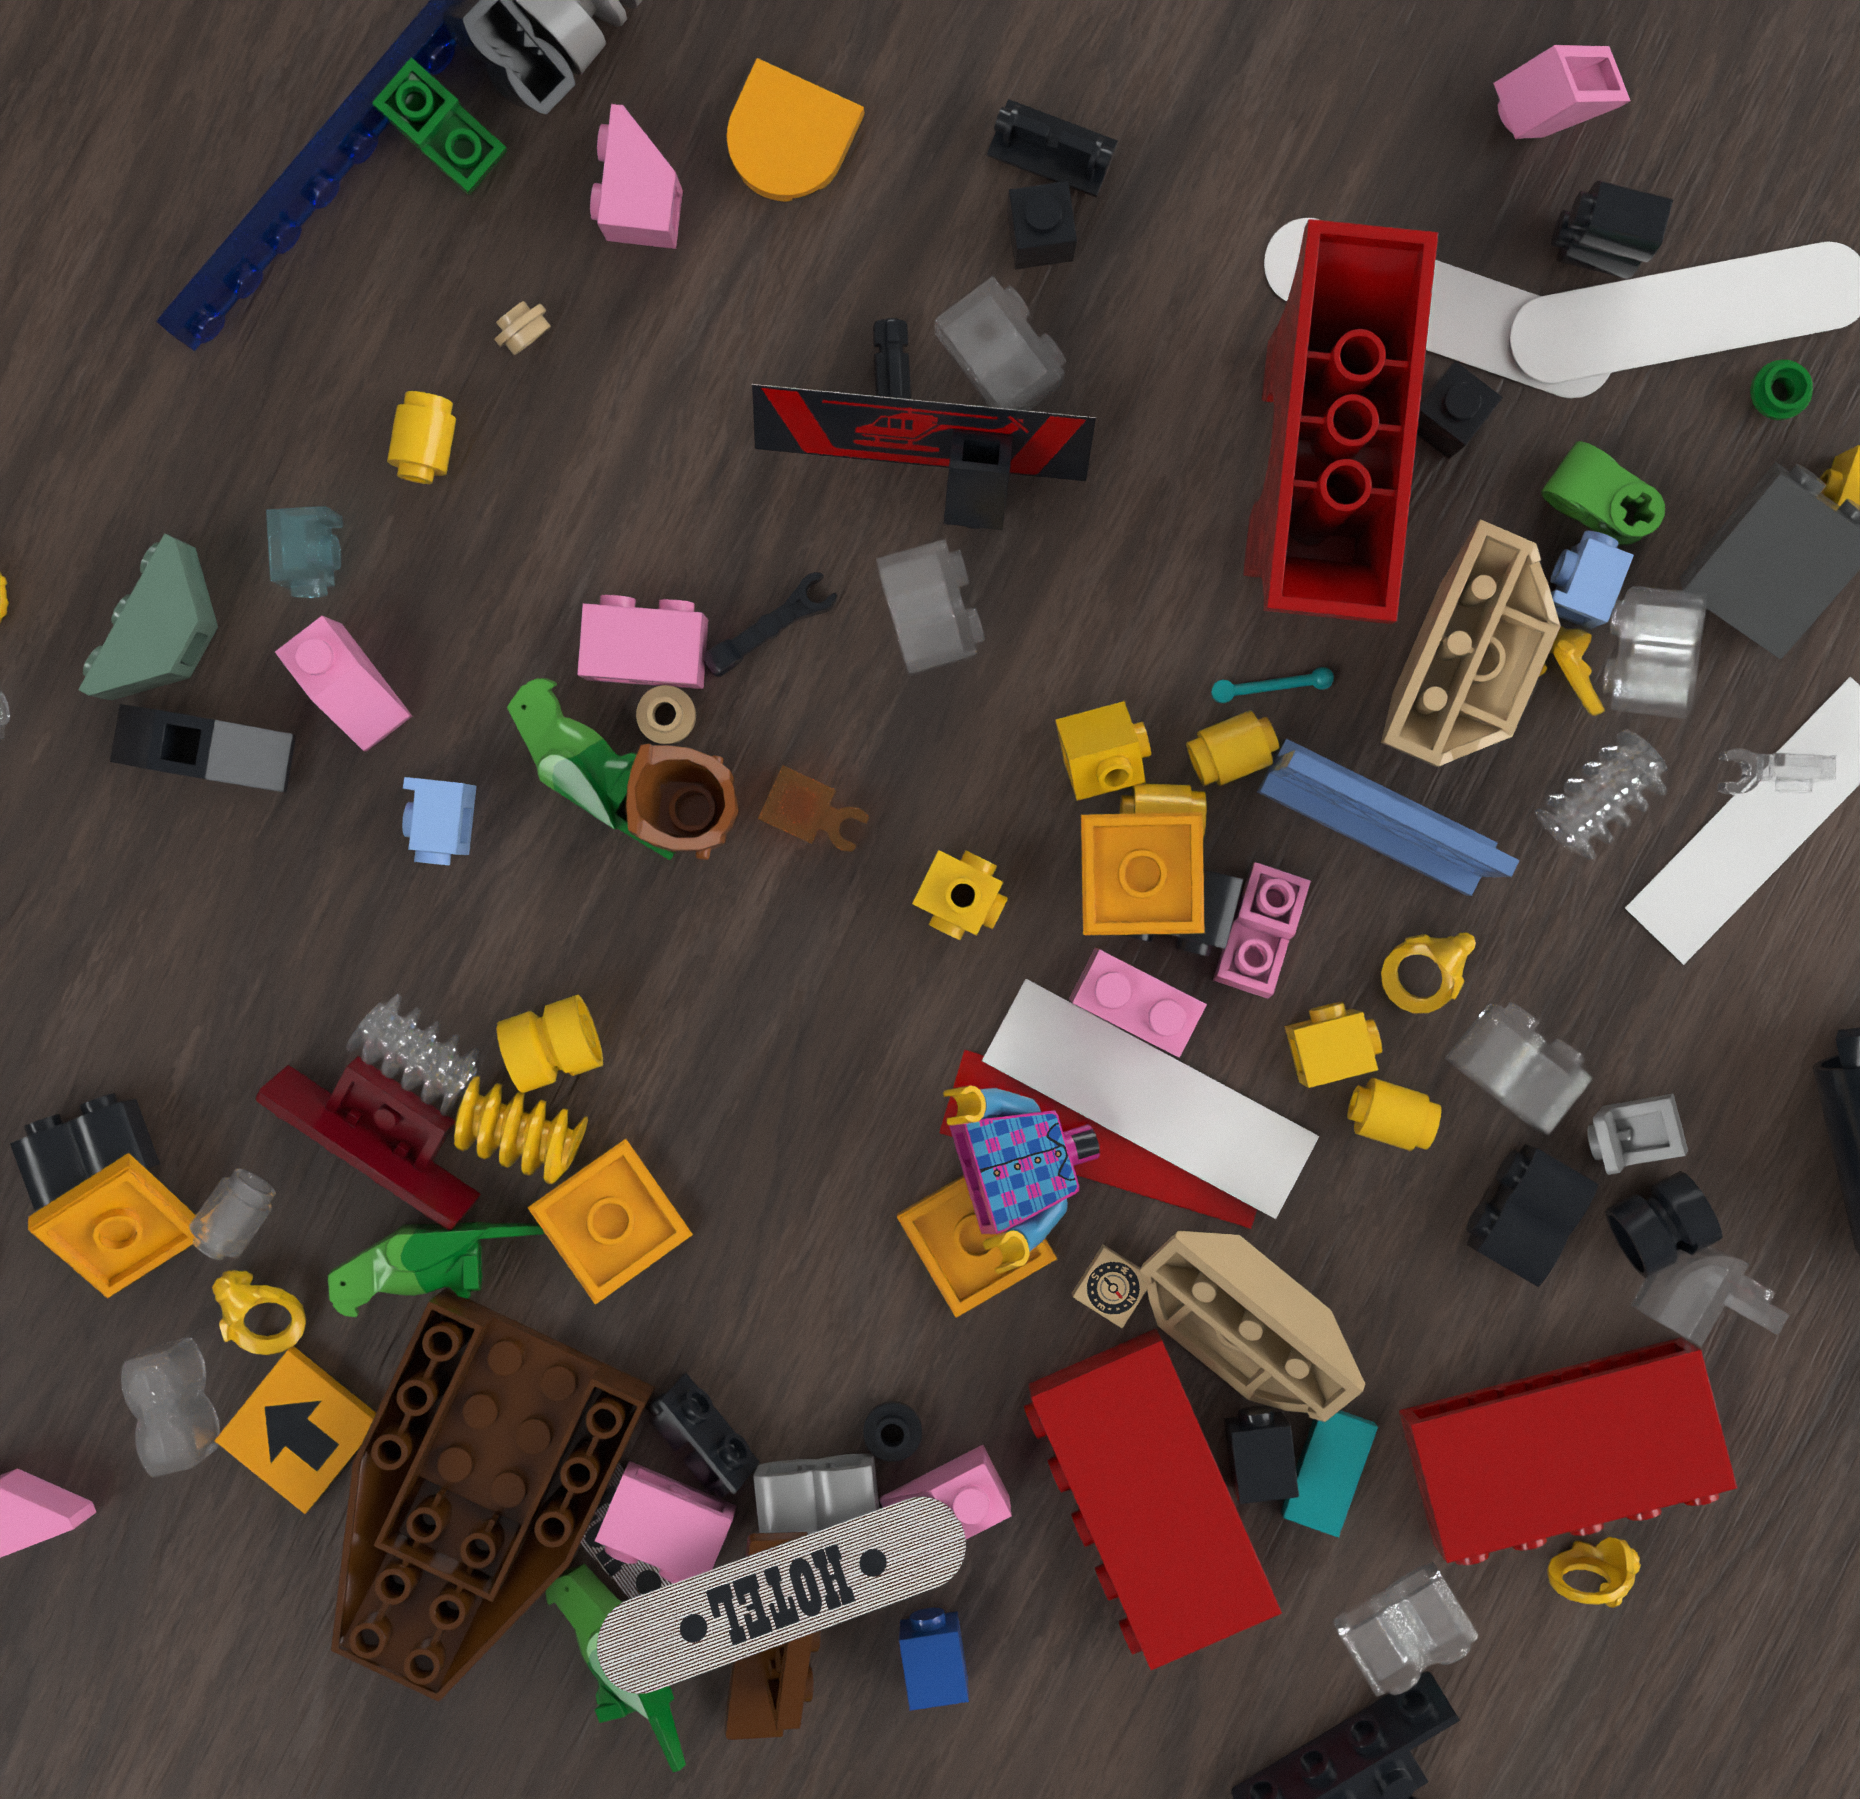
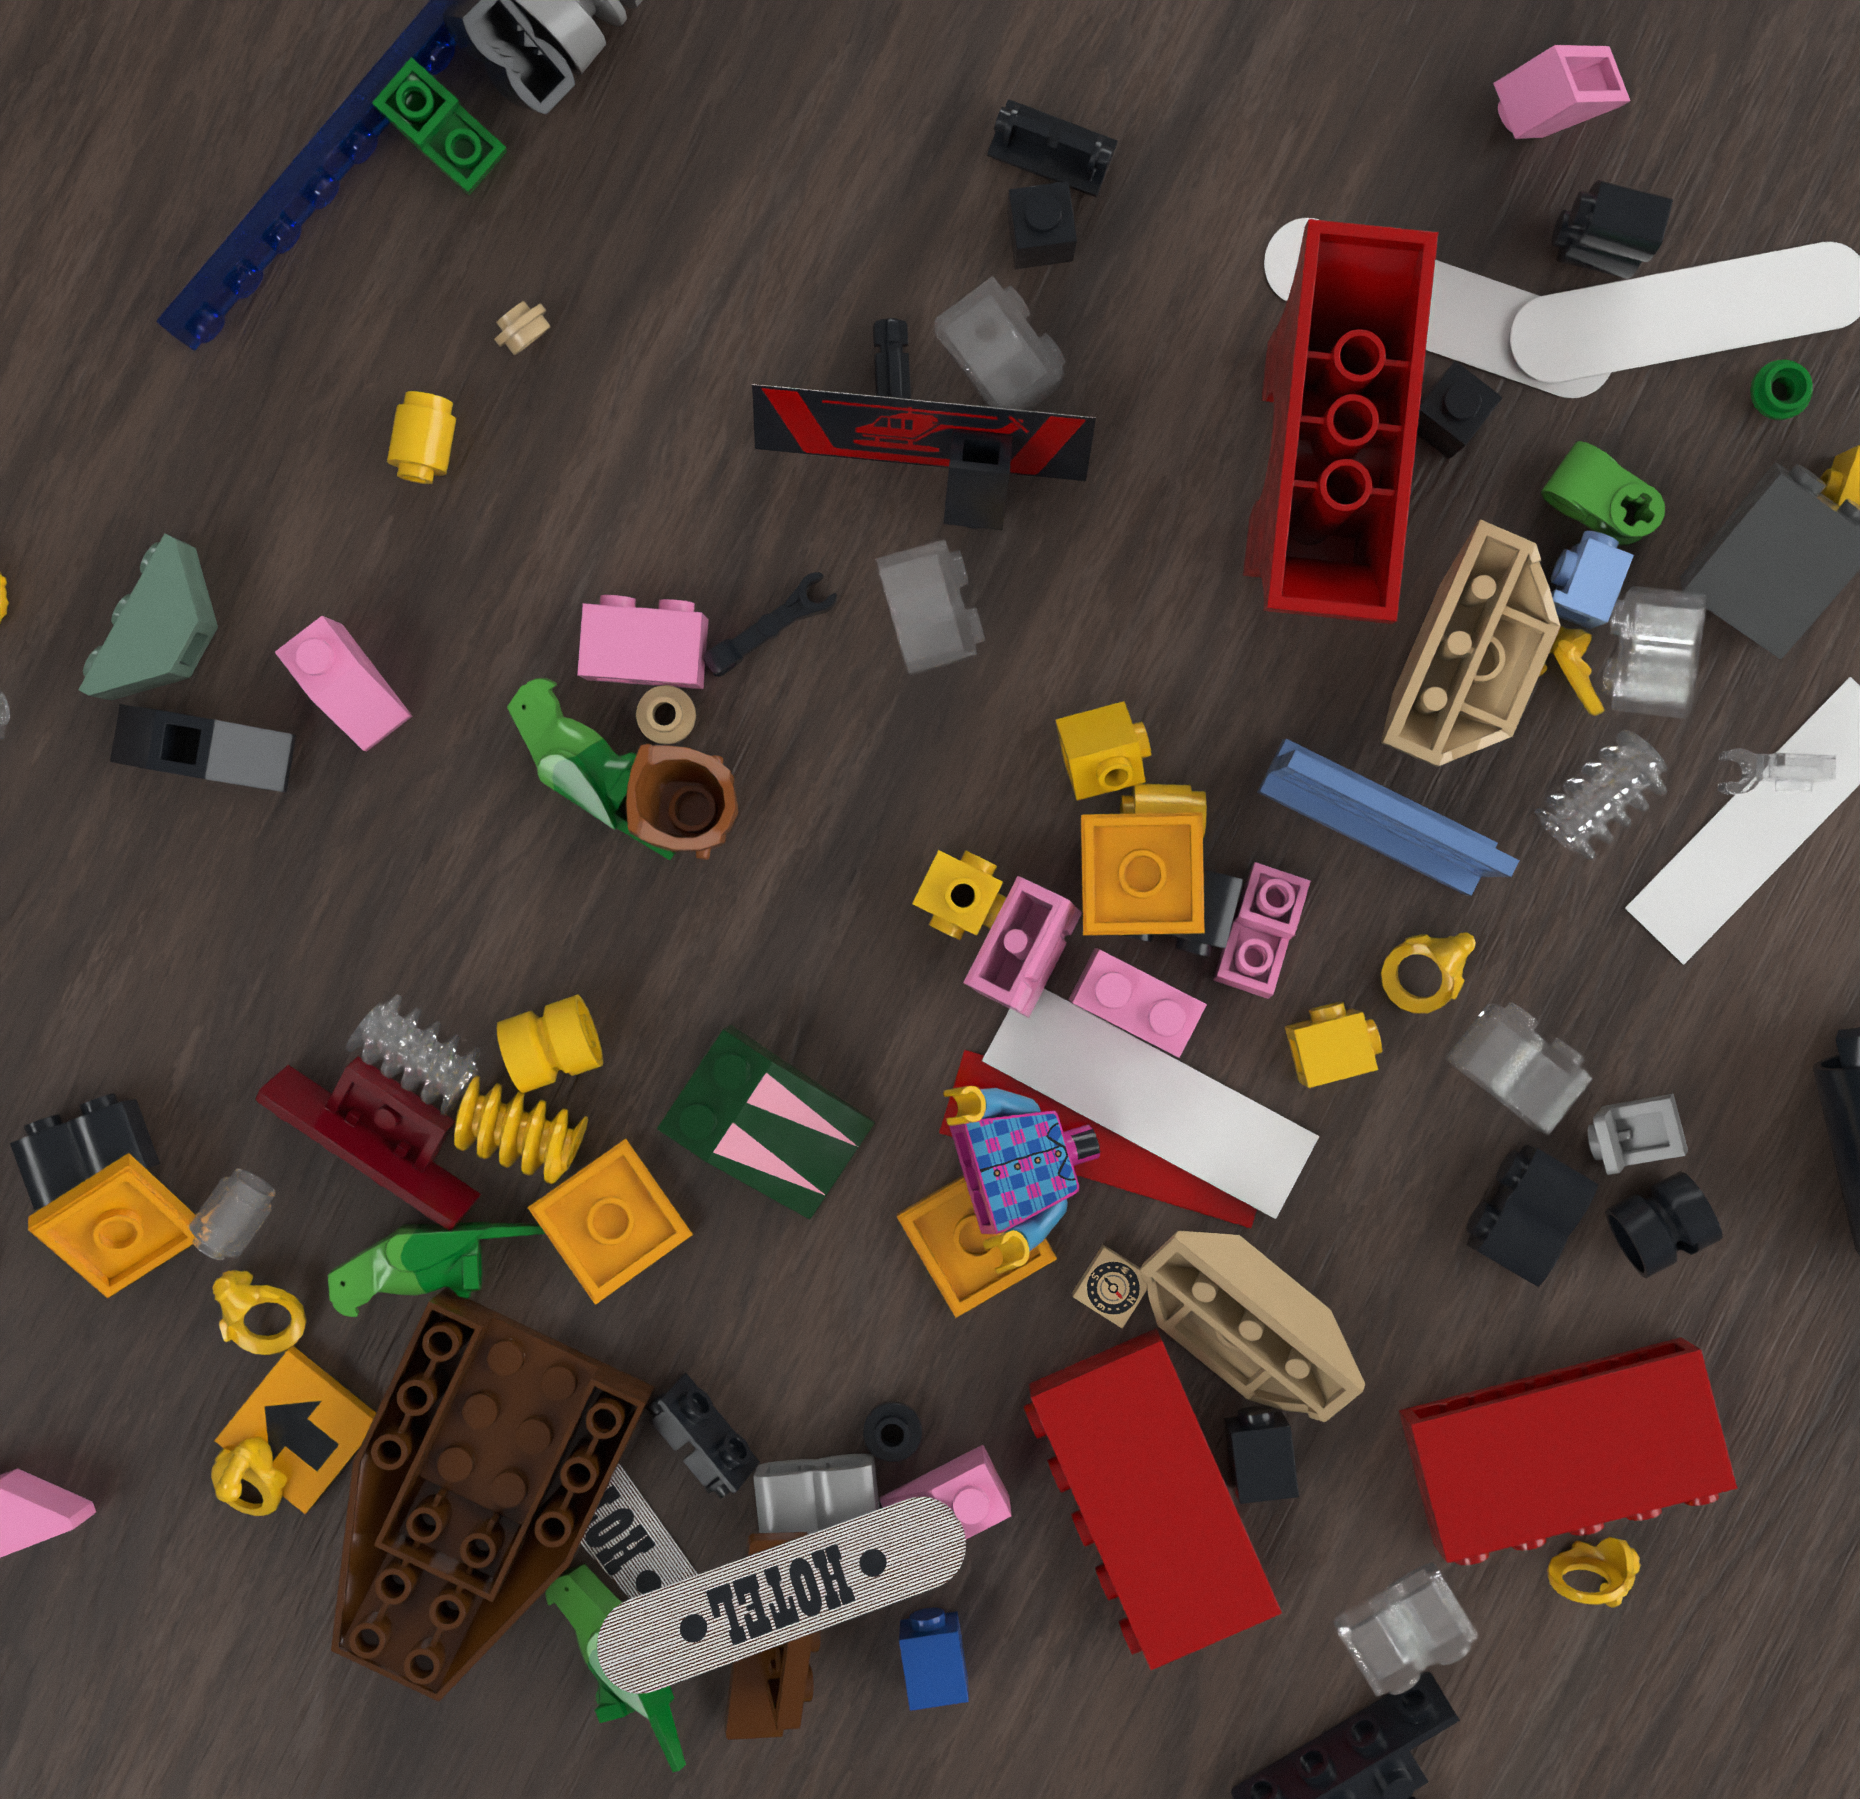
(172, 1412): clear brick -> none
(253, 1463): none -> yellow piece
(303, 549): clear light blue brick -> none
(438, 819): light blue brick -> none
(638, 187): bright pink slope -> none
(664, 1524): bright pink brick -> none
(765, 1123): none -> dark green slope
(789, 133): light orange tile -> none
(804, 806): clear orange plate -> none
(1023, 946): none -> bright pink brick
(1224, 690): teal hinge -> none
(1232, 748): yellow brick -> none
(1330, 1471): teal tile -> none
(1394, 1115): yellow brick -> none
(1698, 1288): clear brick -> none

